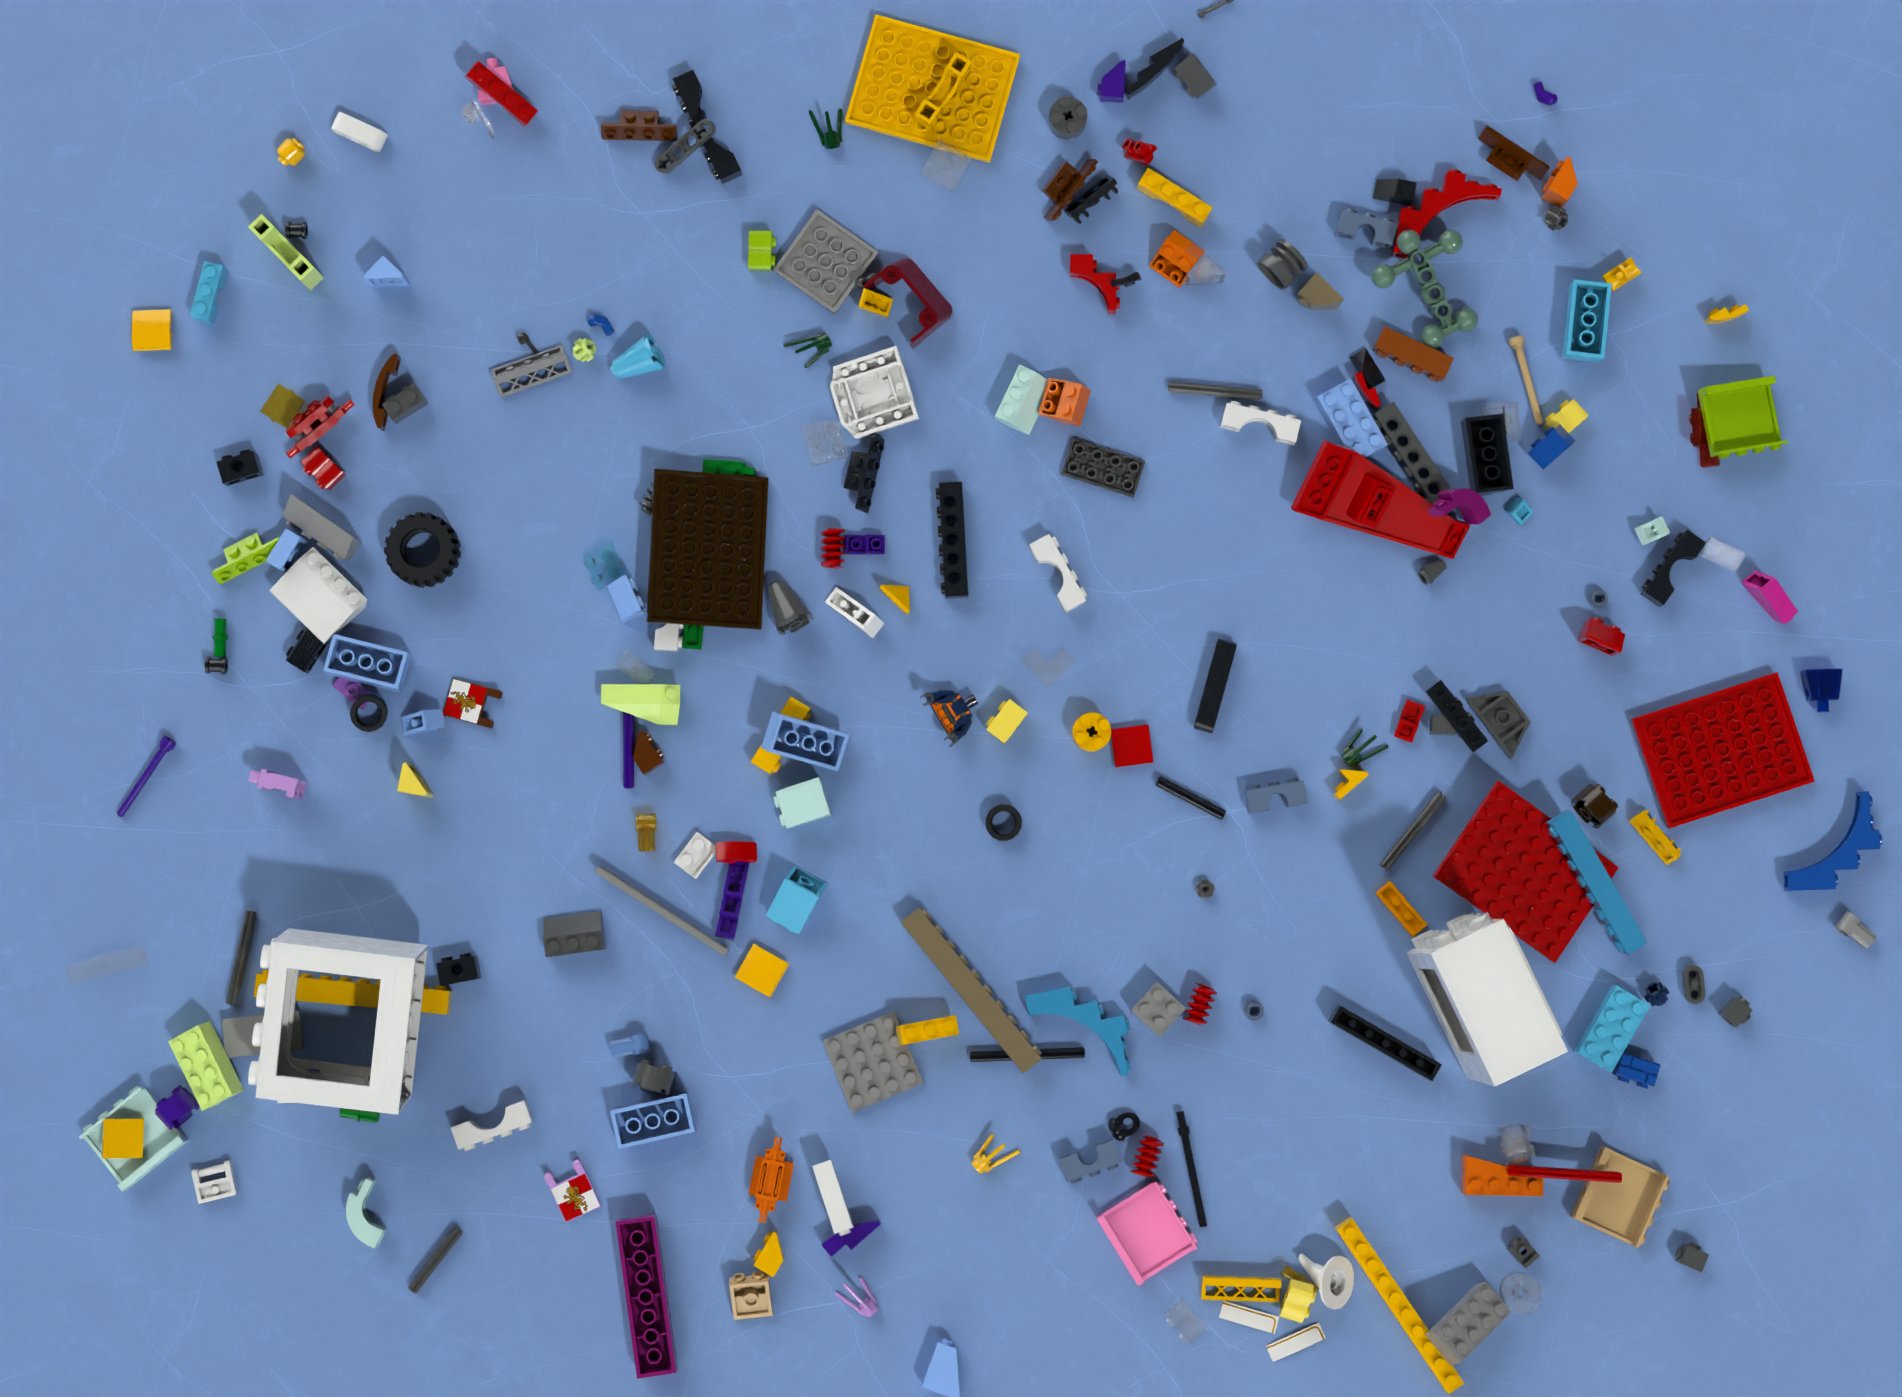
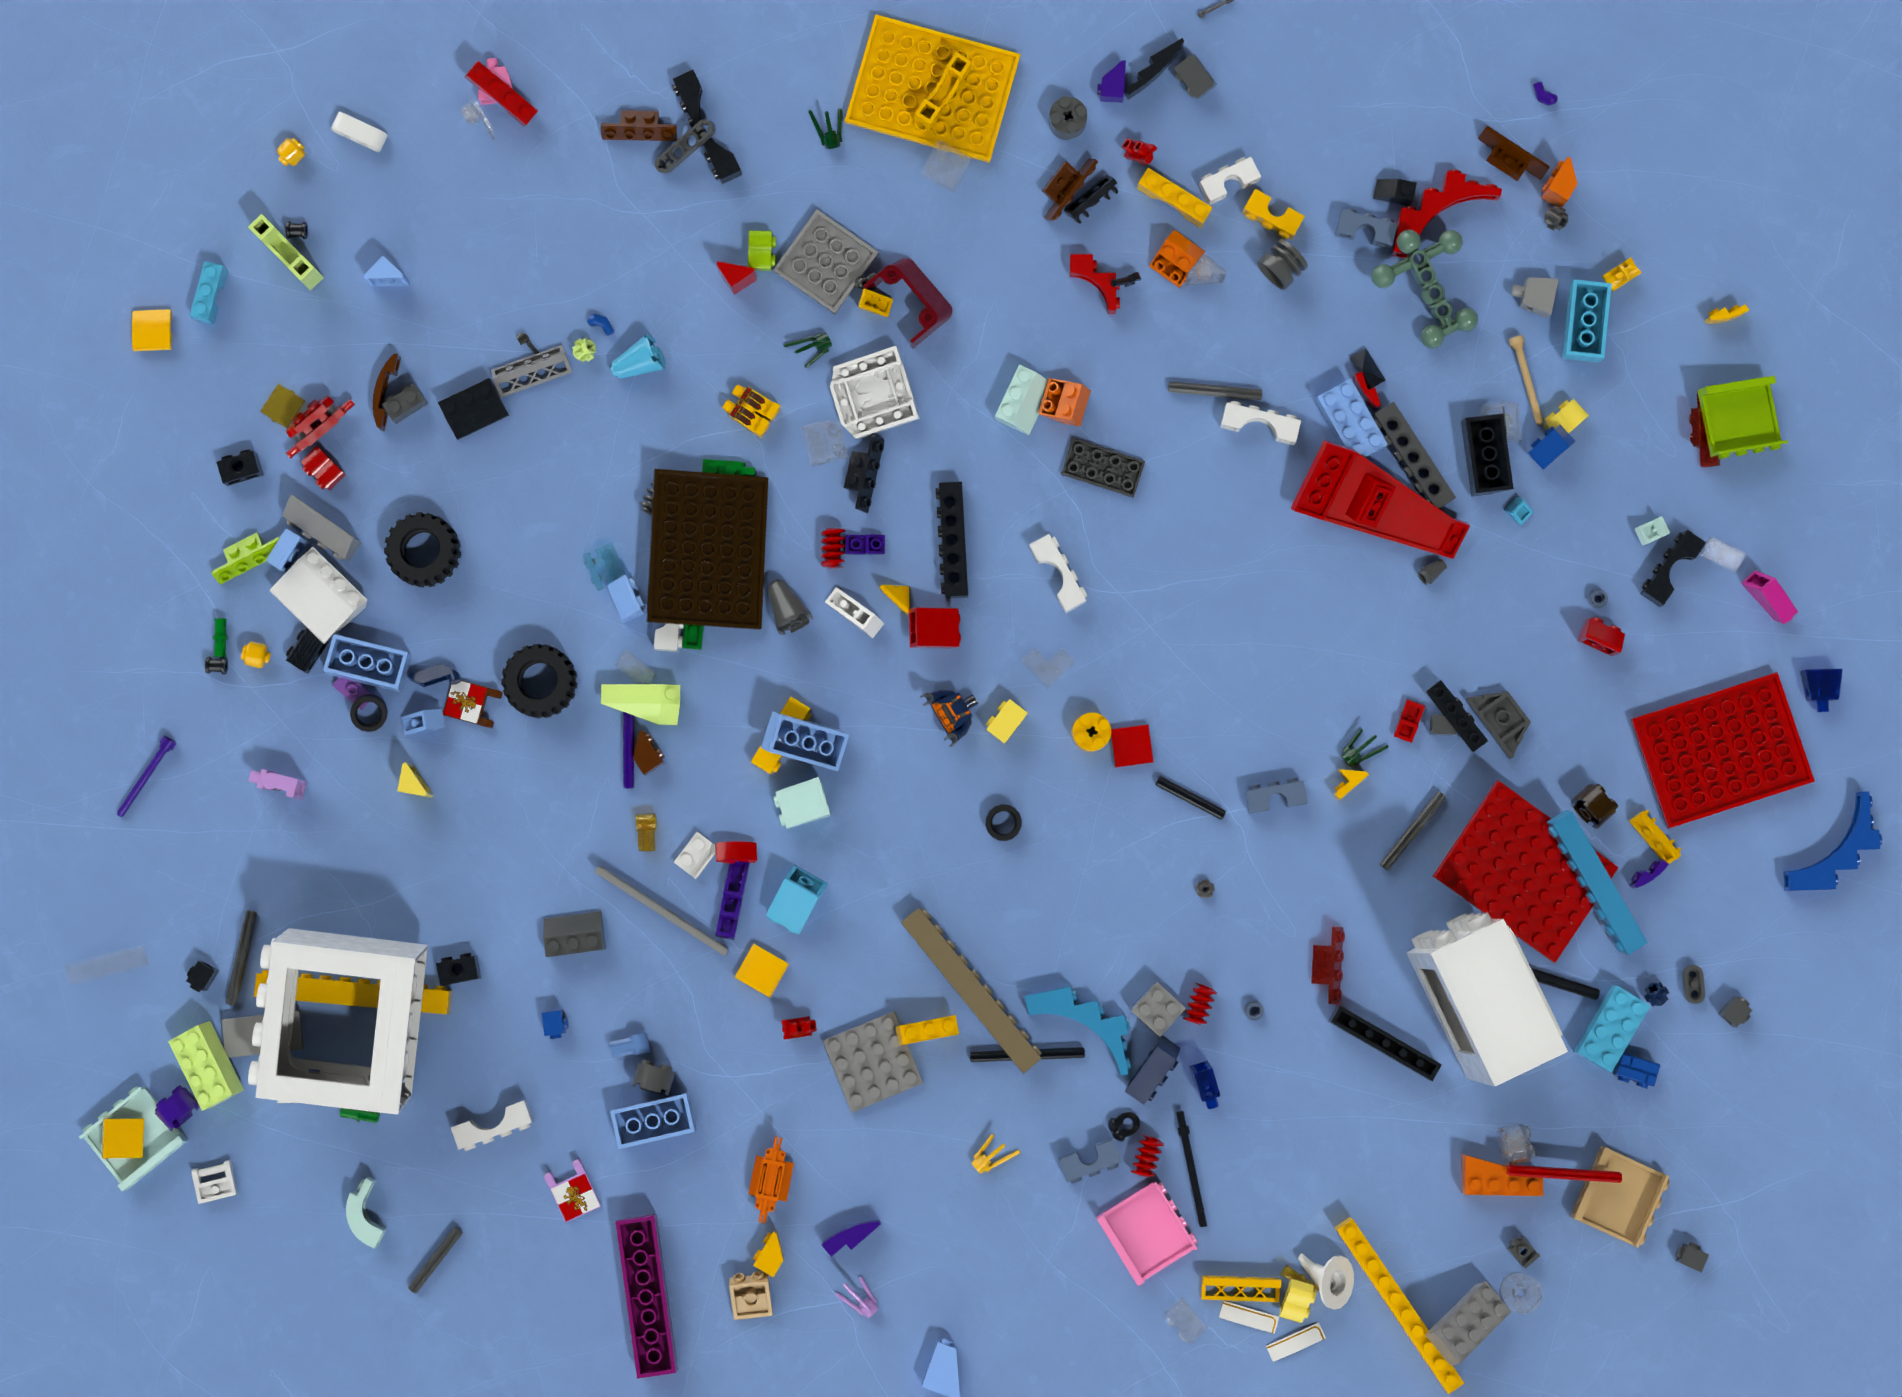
(201, 976): none -> black brick
(255, 654): none -> yellow head
(435, 675): none -> dark blue piece
(473, 408): none -> black slope
(521, 662): none -> black tyre
(554, 1024): none -> blue brick
(736, 276): none -> red slope
(744, 410): none -> yellow hips
(798, 1027): none -> red hips
(833, 1197): white brick -> none
(934, 628): none -> red brick
(1153, 1071): none -> dark blue wedge
(1204, 1077): none -> clear blue torso
(1215, 685): black beam -> none
(1243, 171): none -> white arch
(1258, 210): none -> yellow arch
(1319, 295): dark tan slope -> none
(1328, 963): none -> clear red bracket
(1401, 909): light orange tile -> none
(1412, 354): dark orange brick -> none
(1469, 502): magenta arch -> none
(1537, 295): none -> light grey torso
(1567, 985): none -> black axle
(1643, 877): none -> dark purple slope
(1851, 927): light grey piece -> none

